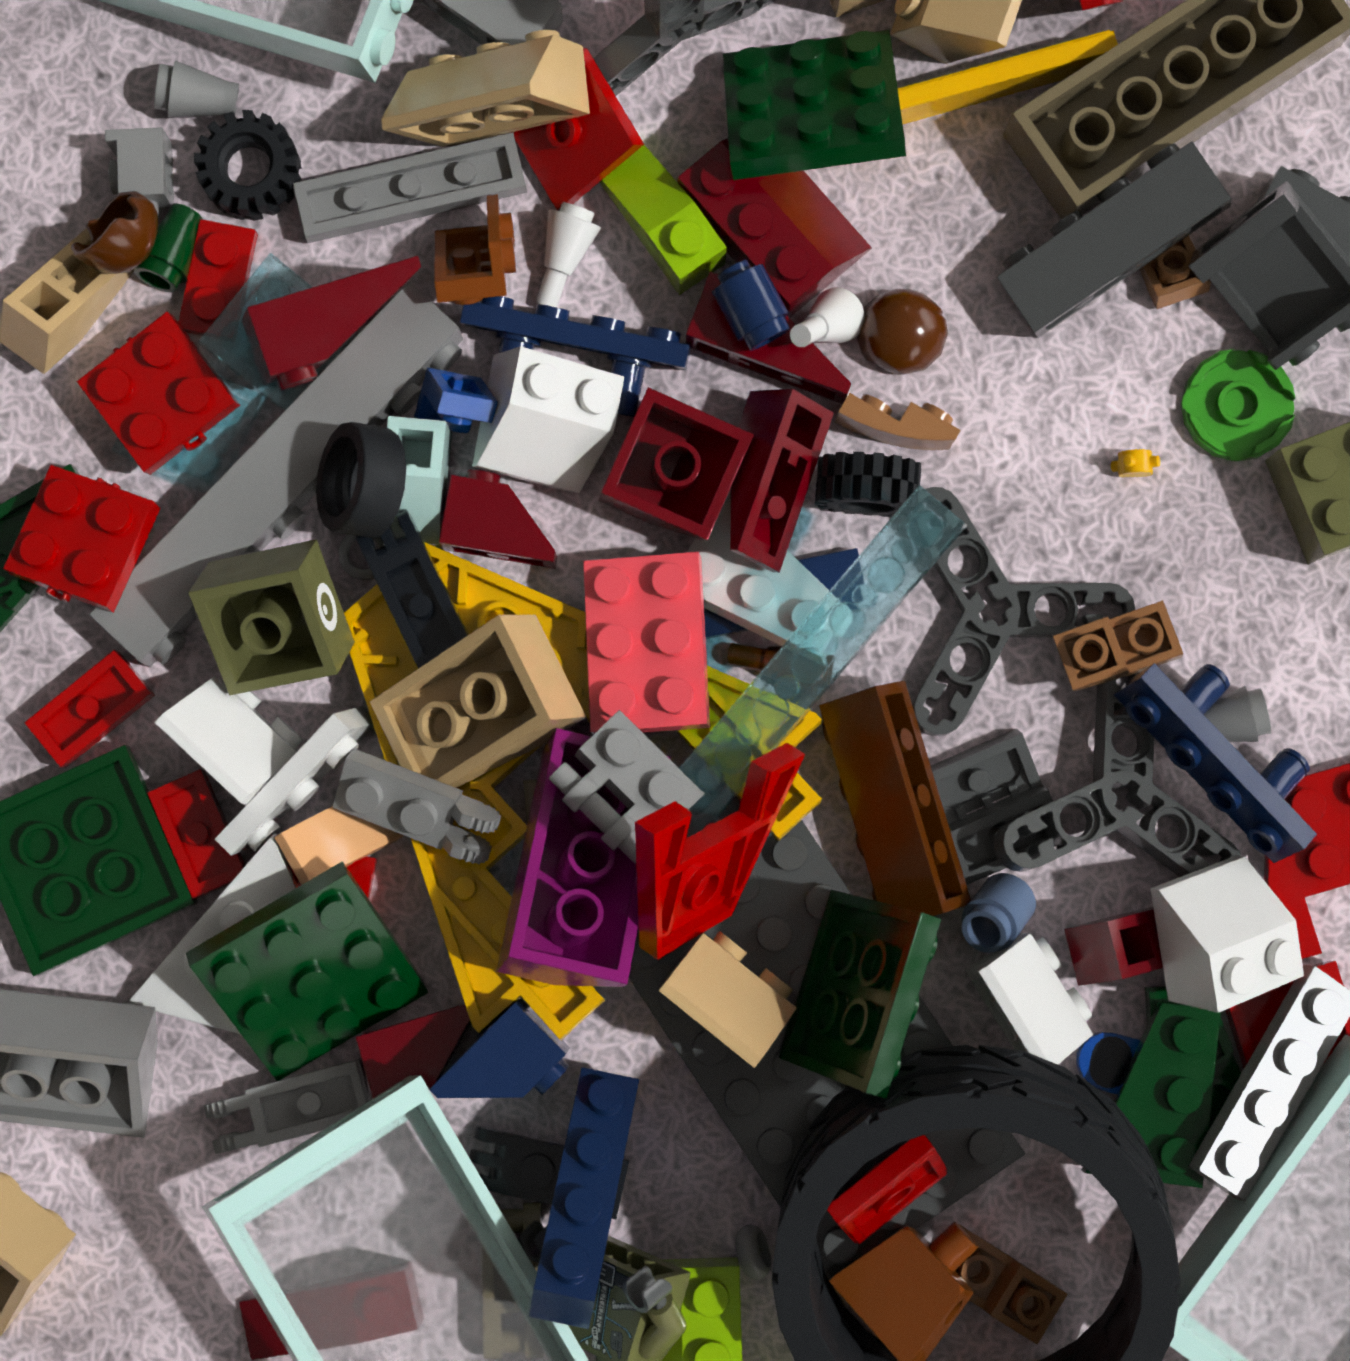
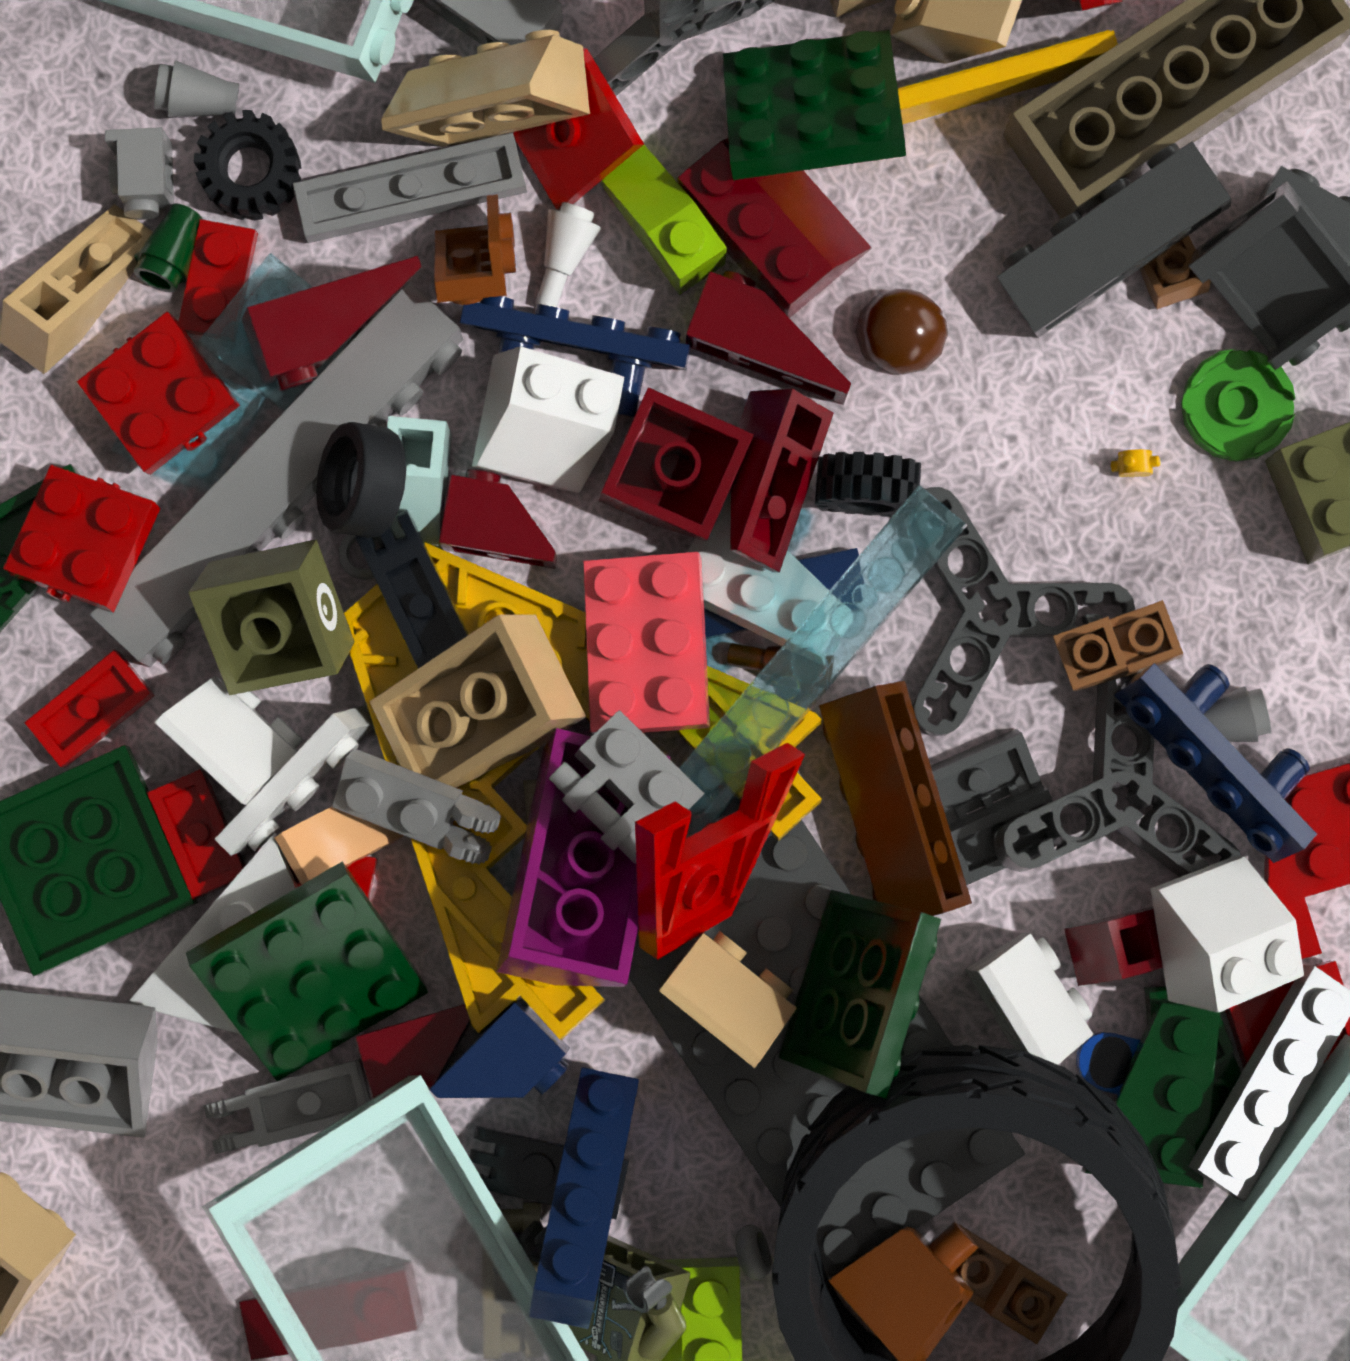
(120, 235): reddish brown hair -> none
(455, 400): blue bracket -> none
(751, 304): dark blue brick -> none
(833, 318): white cone -> none
(888, 1189): red plate -> none
(918, 429): medium nougat slope -> none
(998, 913): sand blue brick -> none

